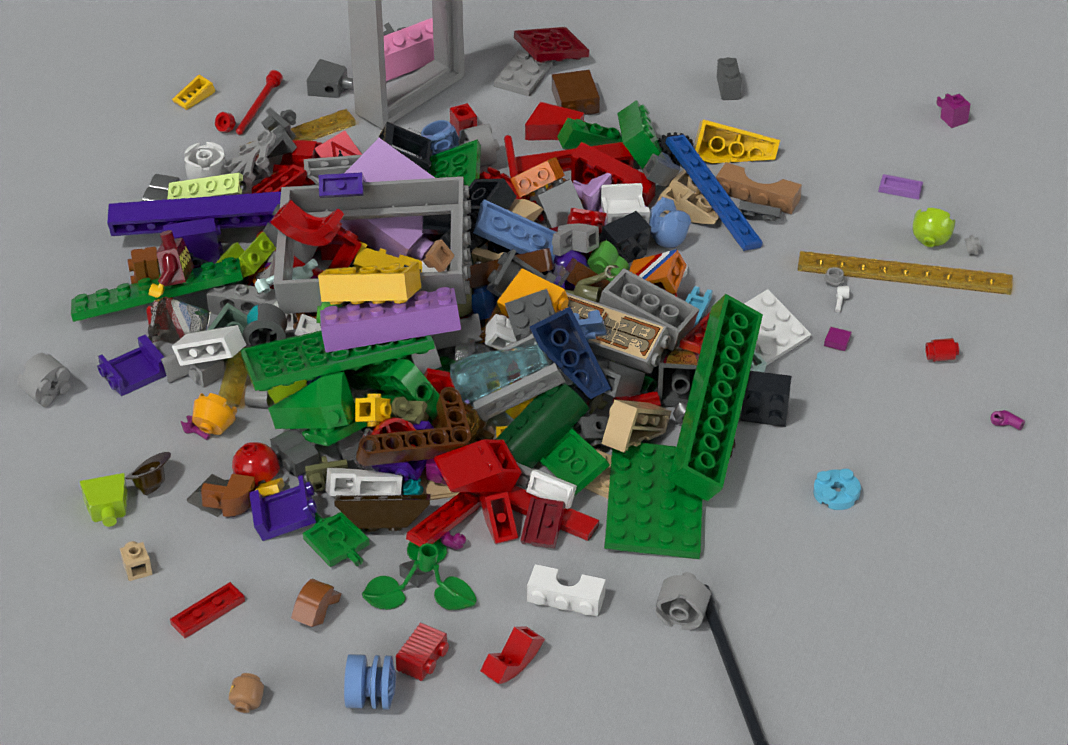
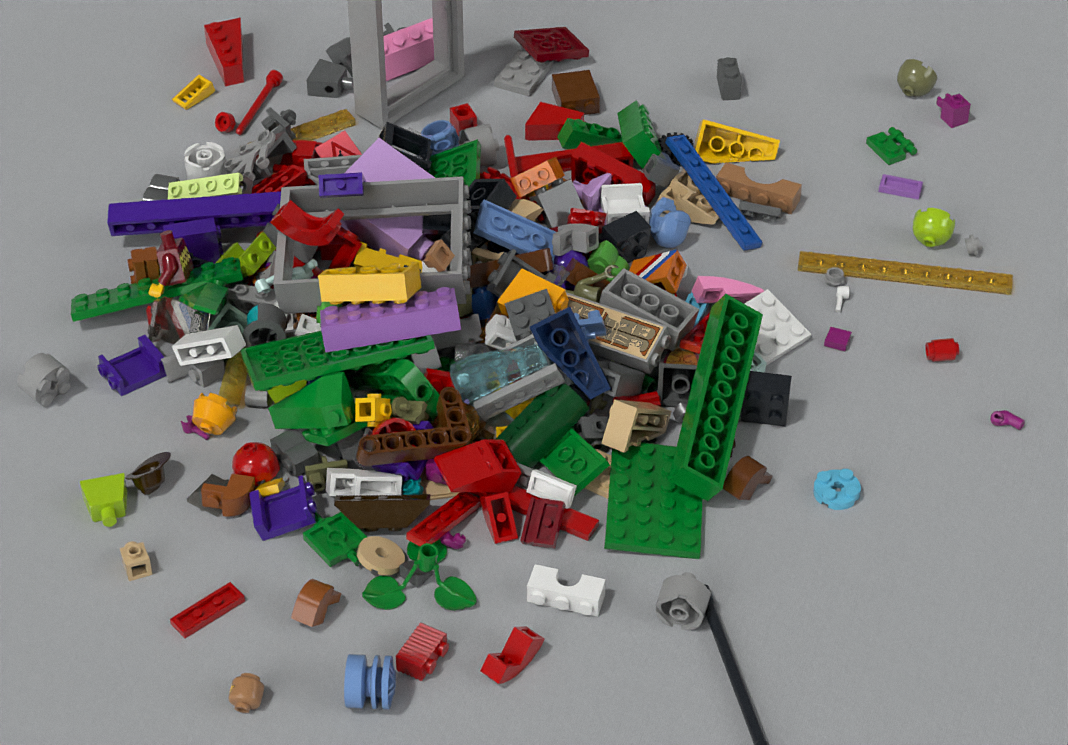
(208, 297): none -> green wedge
(226, 48): none -> red wedge
(341, 53): none -> dark grey brick
(374, 546): none -> tan tile
(710, 289): none -> bright pink slope
(745, 477): none -> reddish brown brick
(886, 146): none -> green plate
(916, 79): none -> olive cylinder

